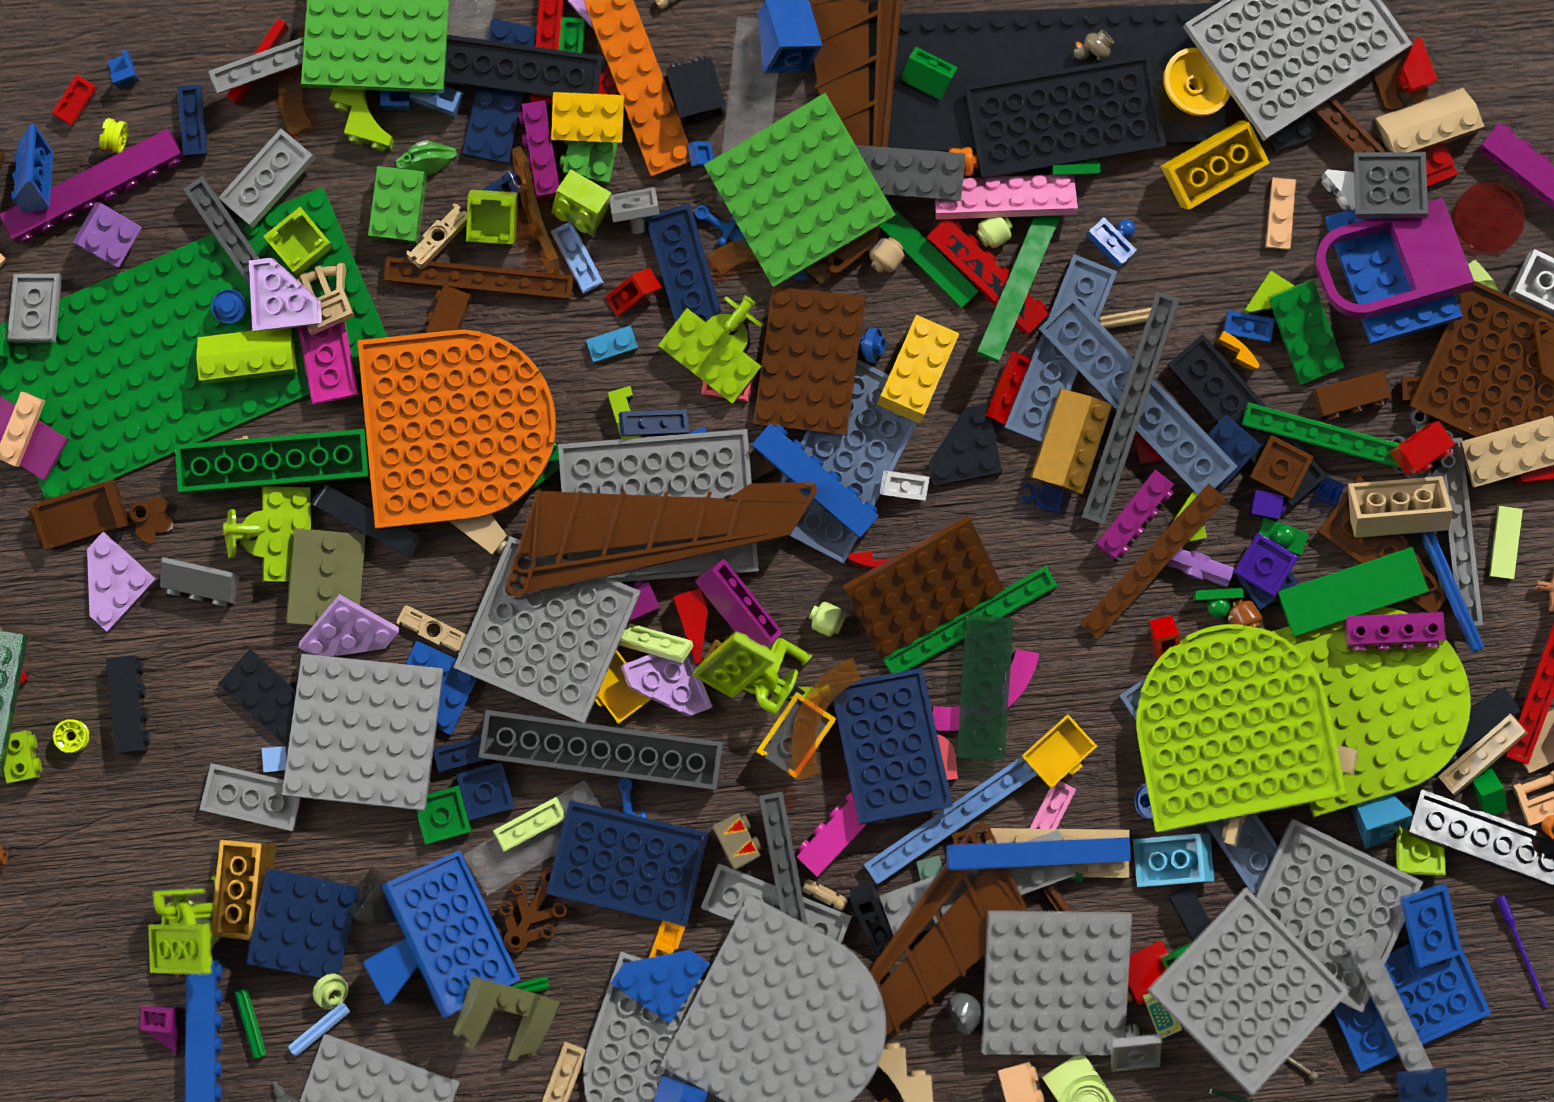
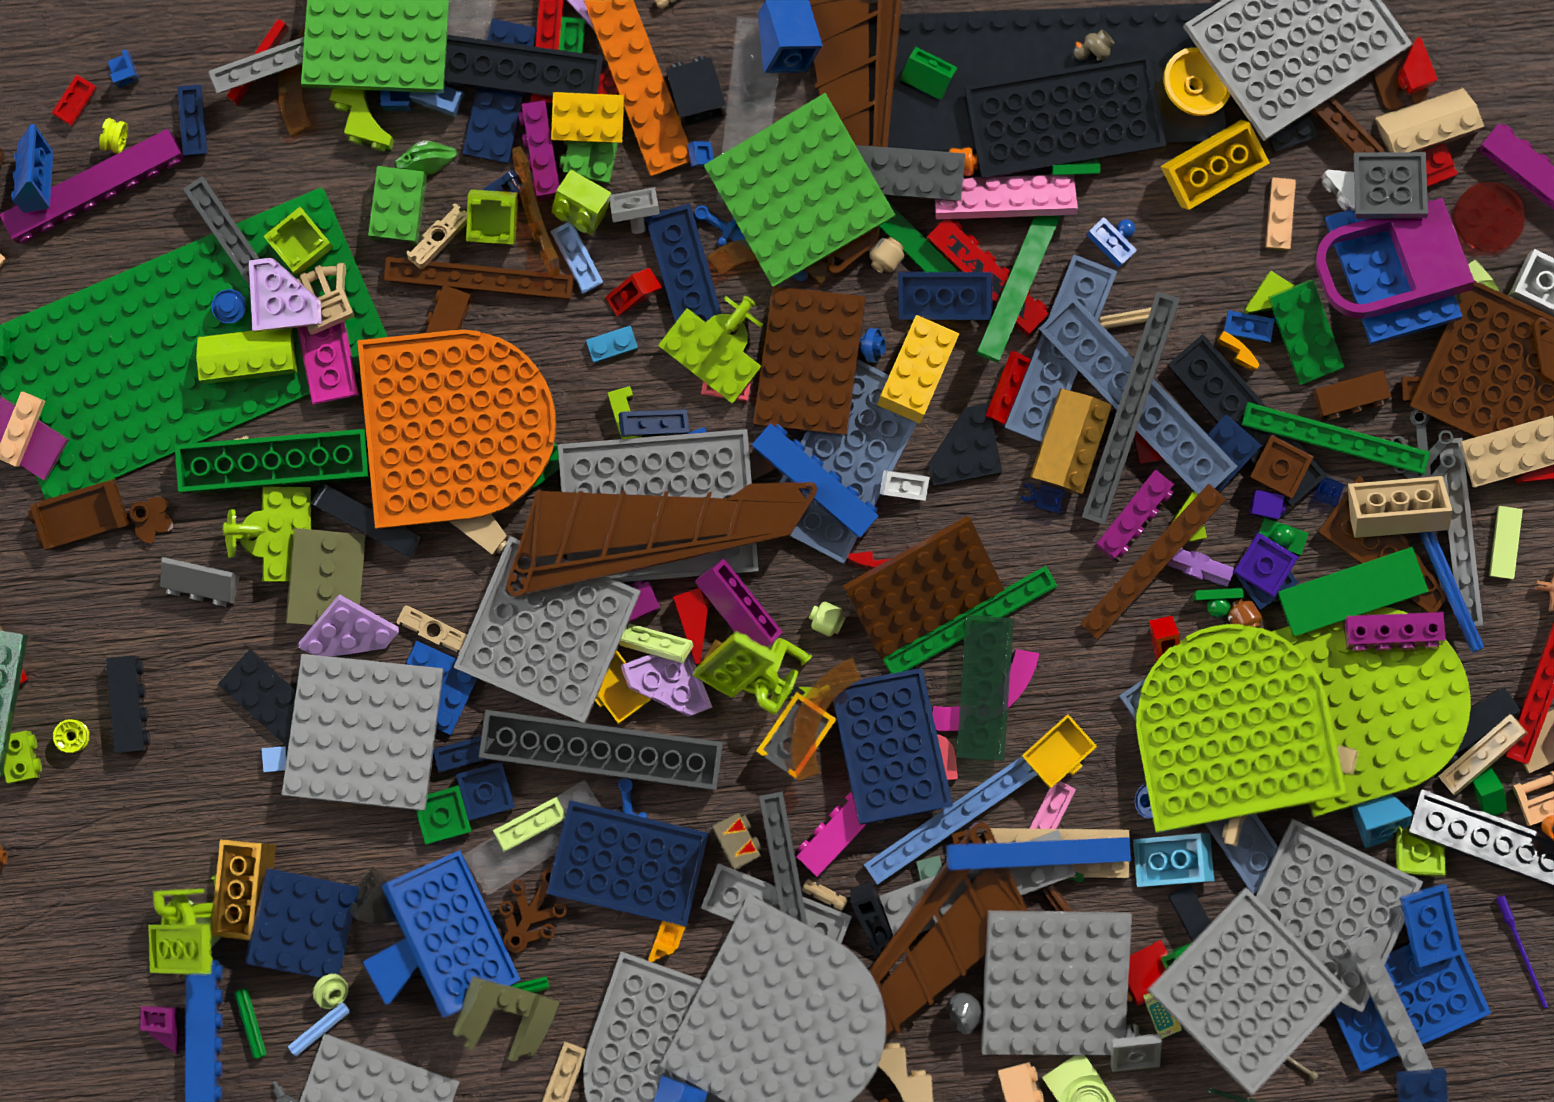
(34, 308): light grey tile -> none
(107, 234): medium lavender brick -> none
(113, 581): lavender plate -> none
(249, 797): light grey plate -> none
(266, 178): light grey plate -> none
(661, 981): blue plate -> none
(945, 295): none -> dark blue plate
(994, 231): yellowish green head -> none
(1423, 447): red brick -> none

